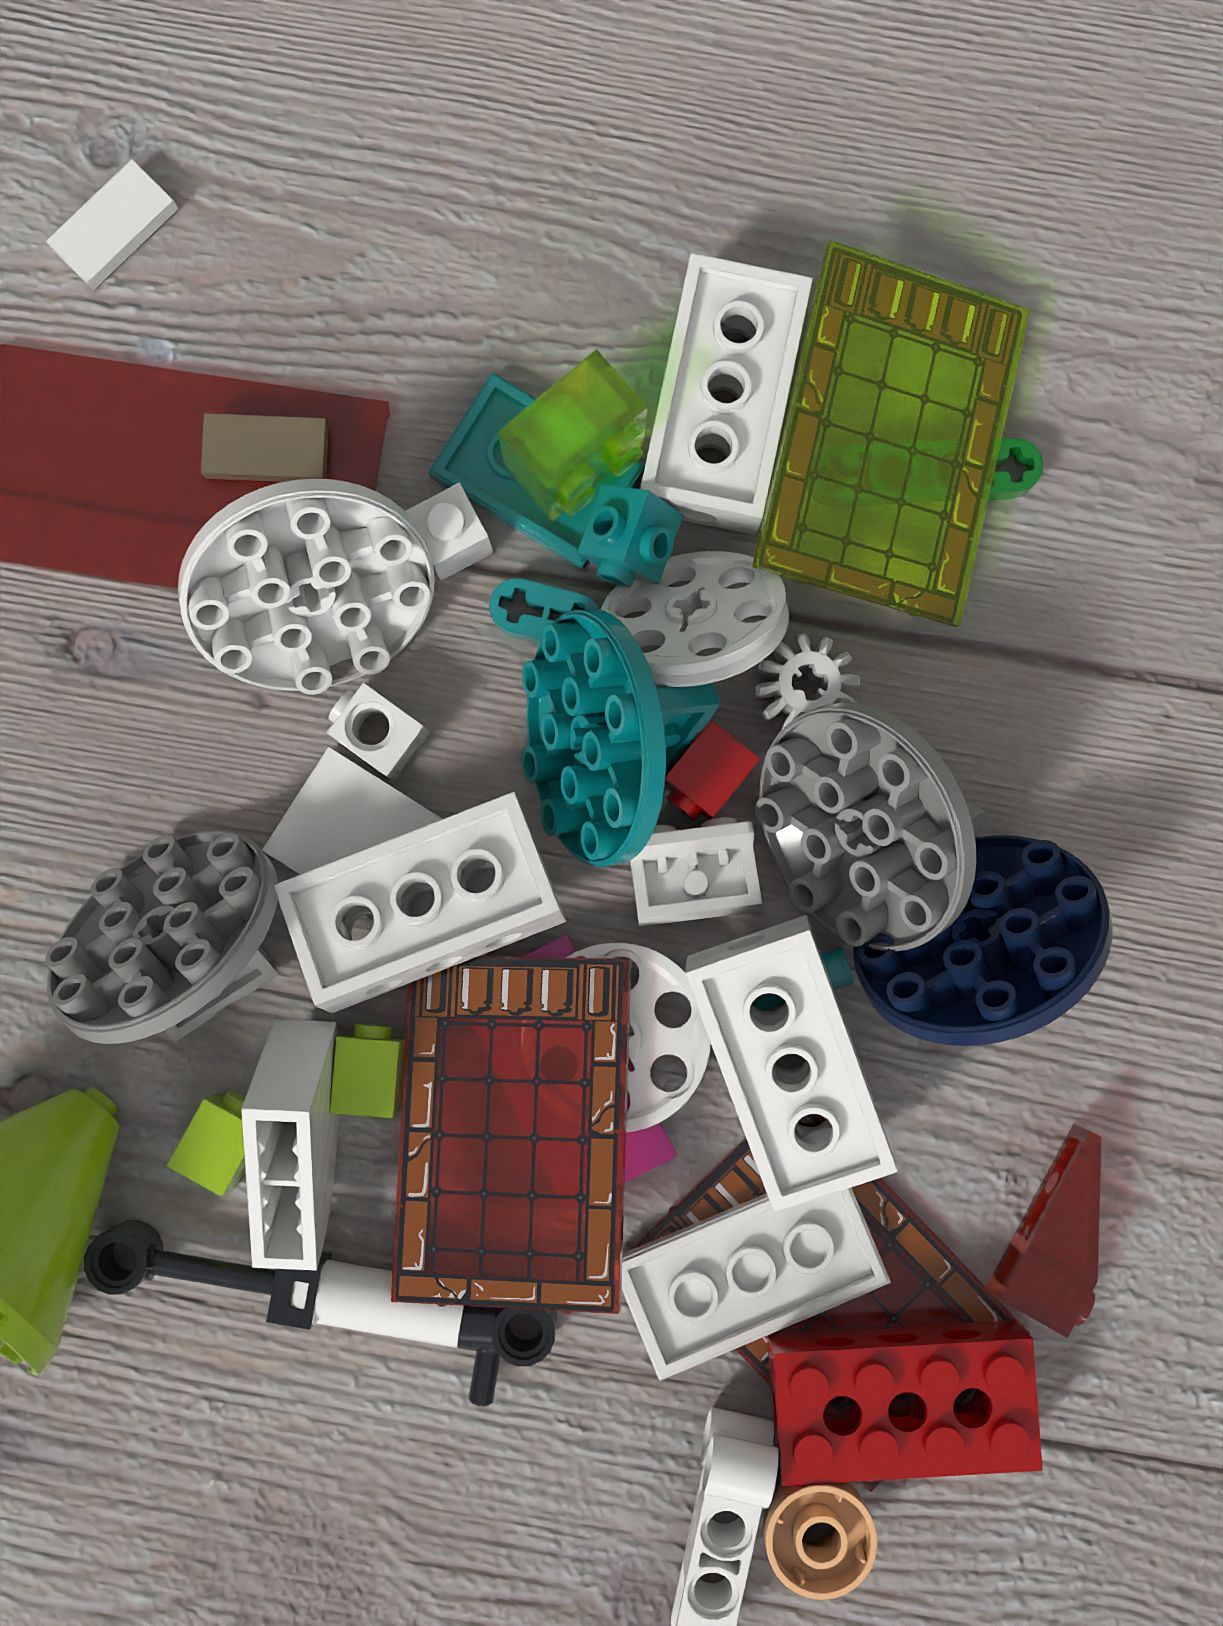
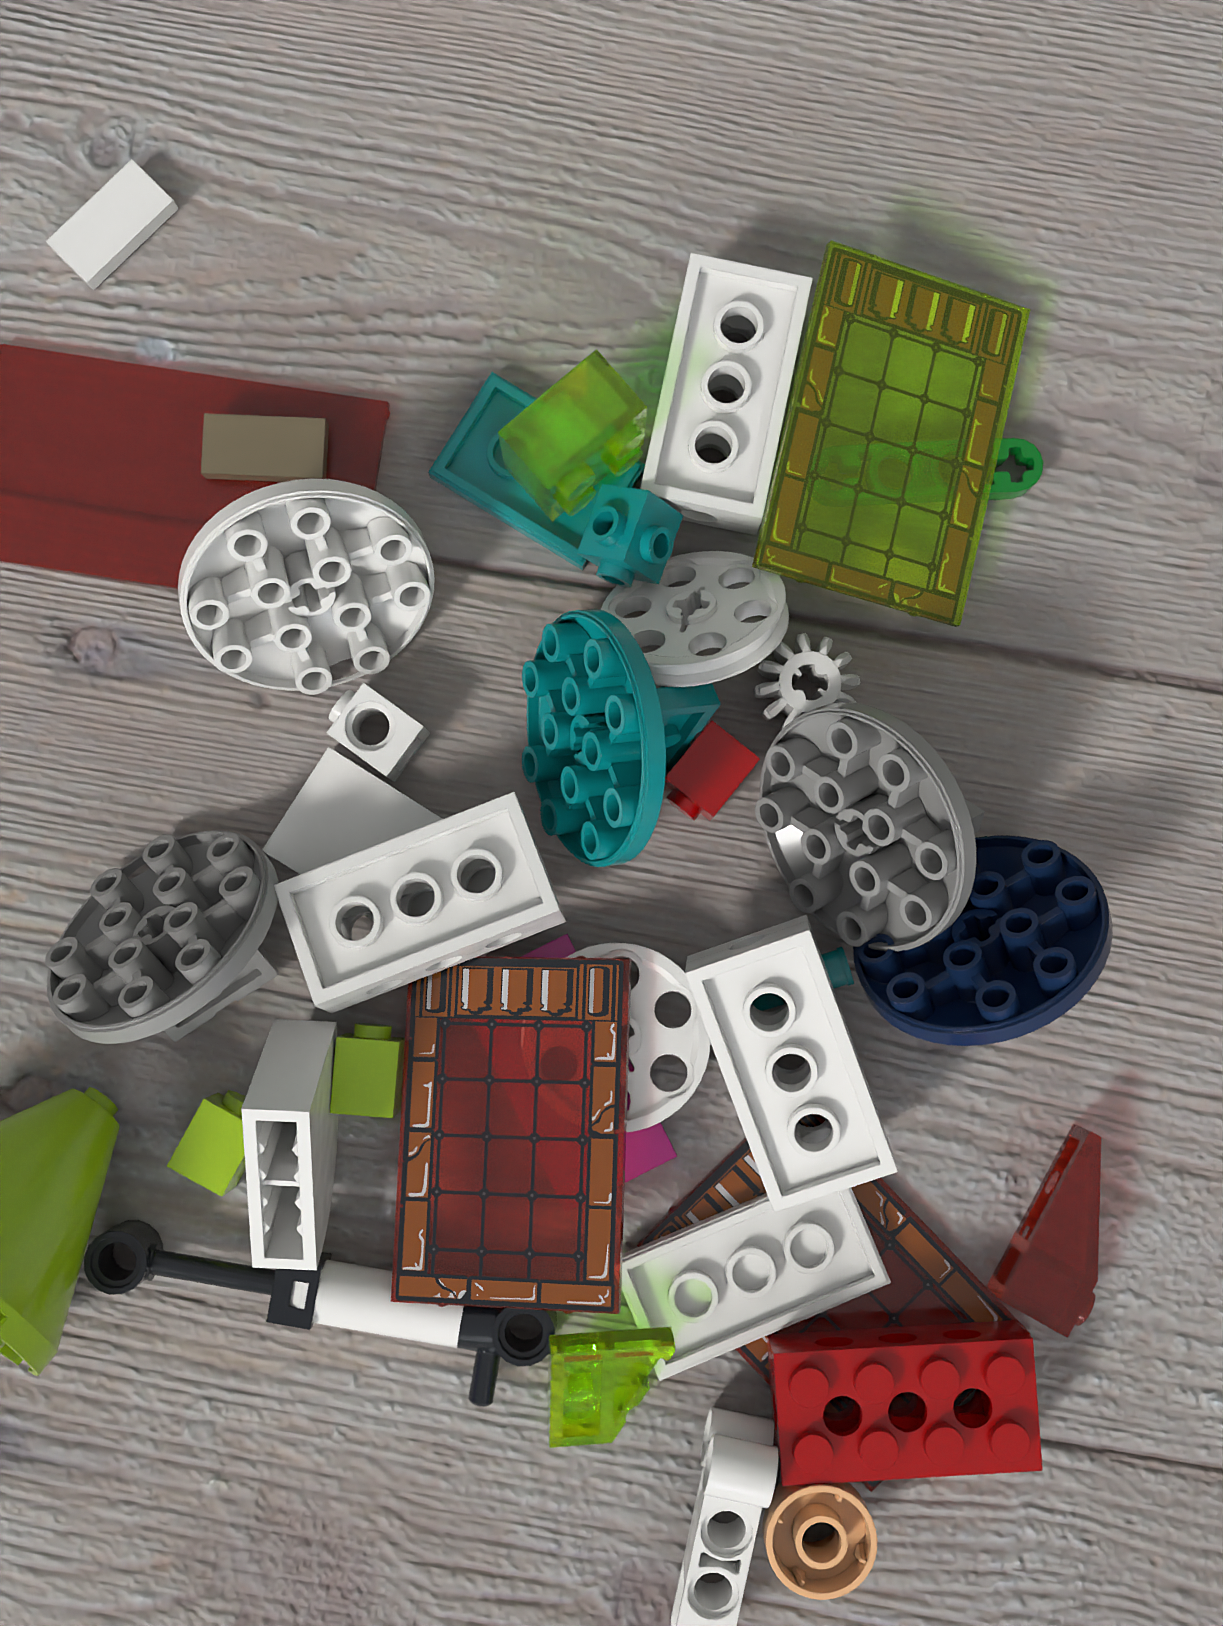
(451, 531): white brick -> none
(538, 596): teal beam -> none
(599, 1380): none -> clear neon green wing
(696, 873): white bracket -> none

